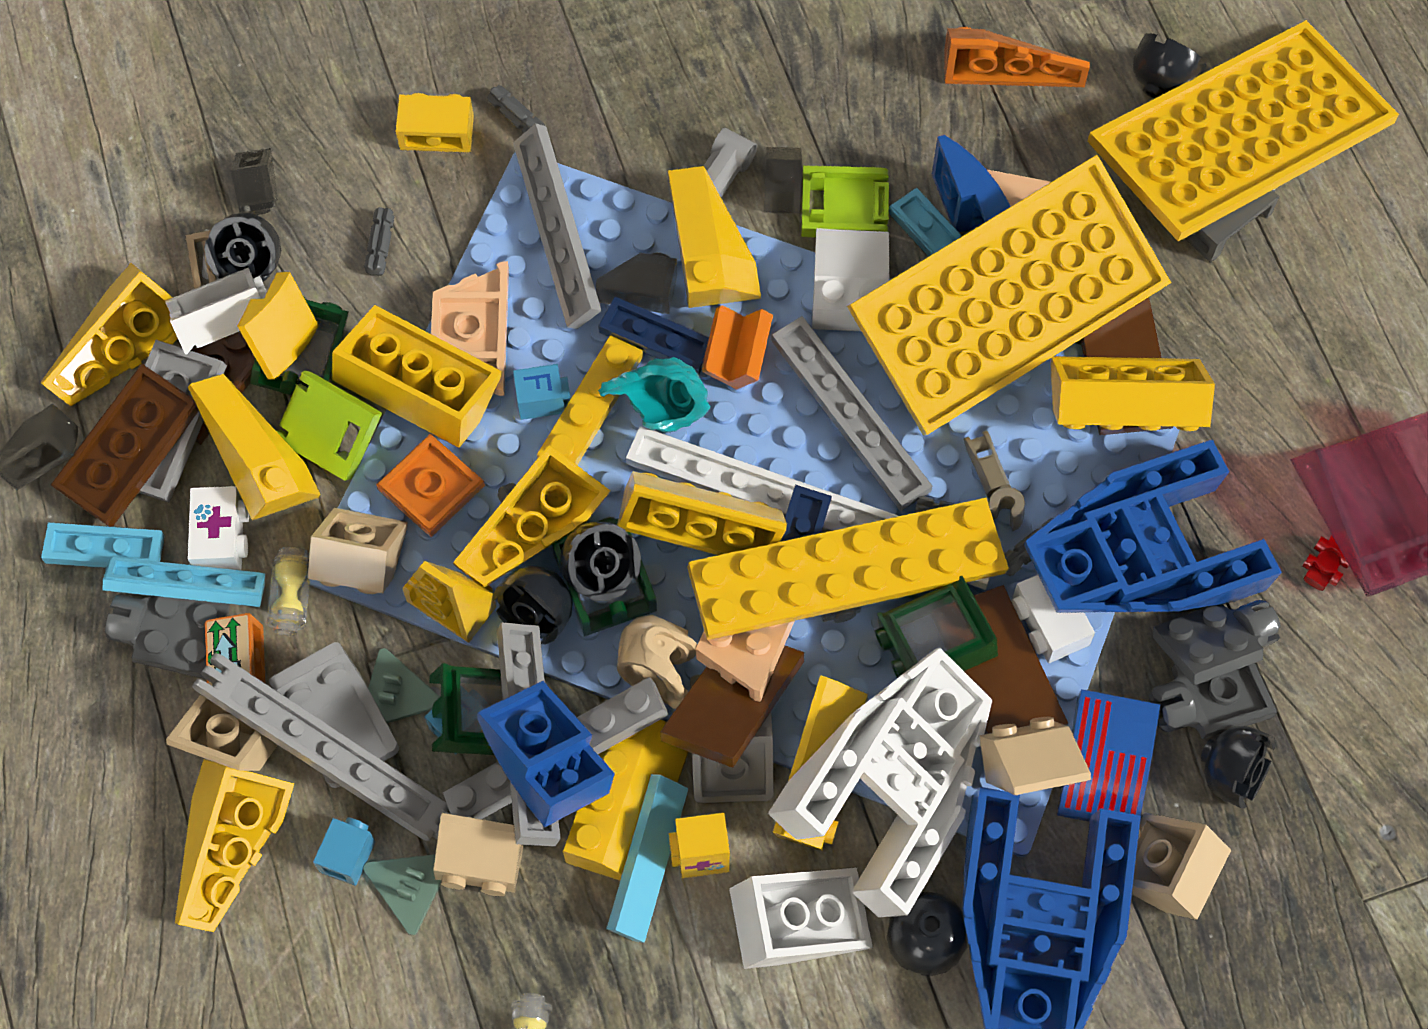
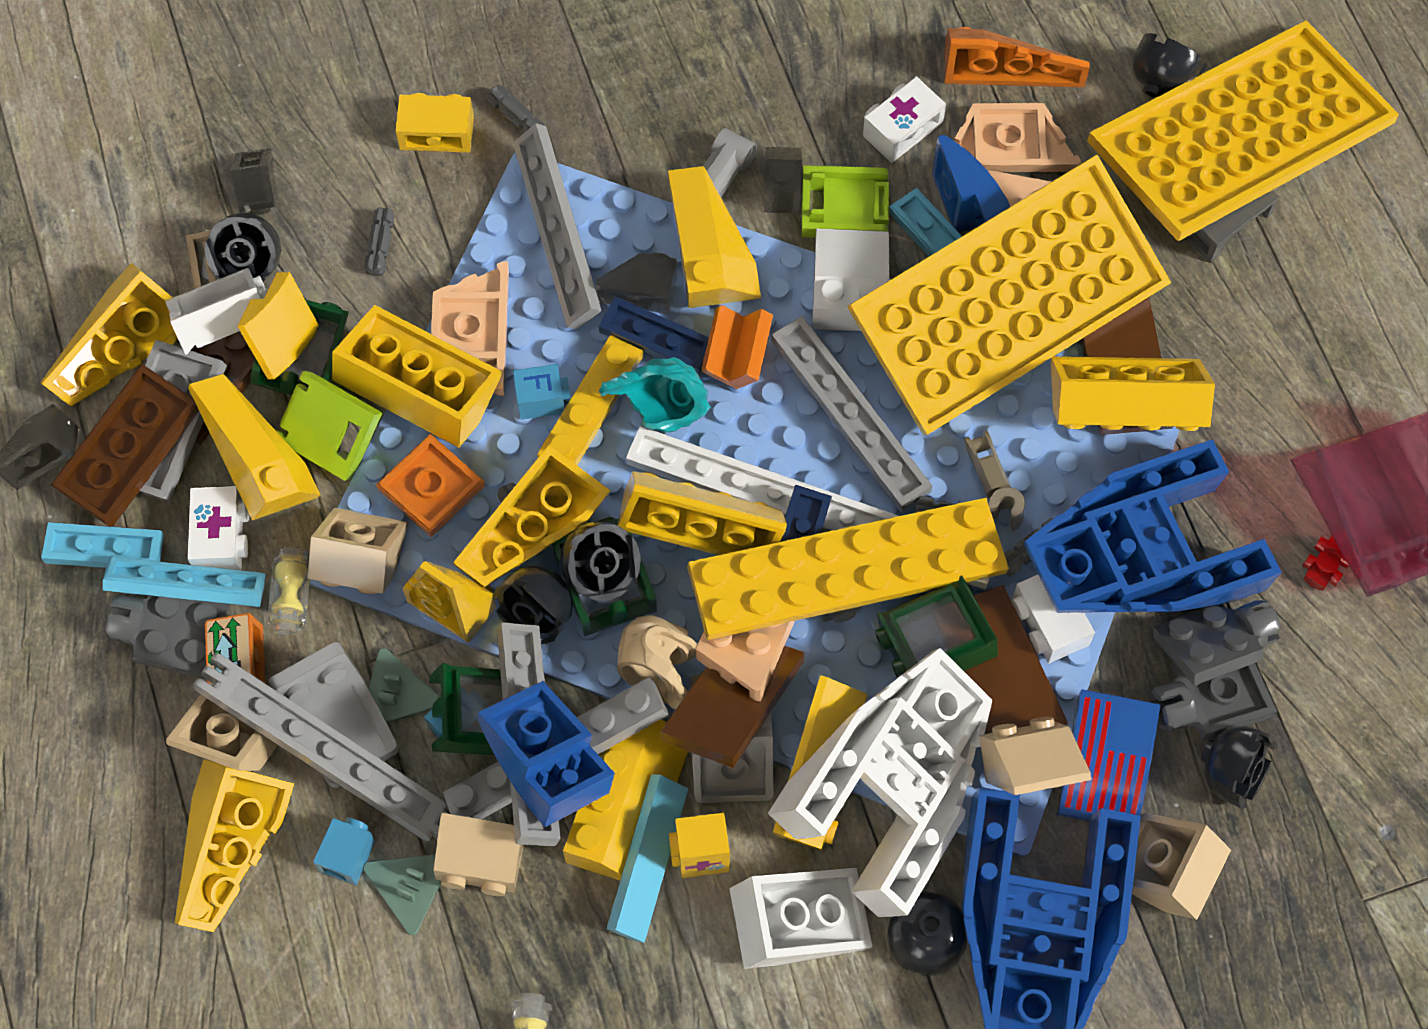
(903, 119): none -> white brick
(1015, 138): none -> light nougat wing

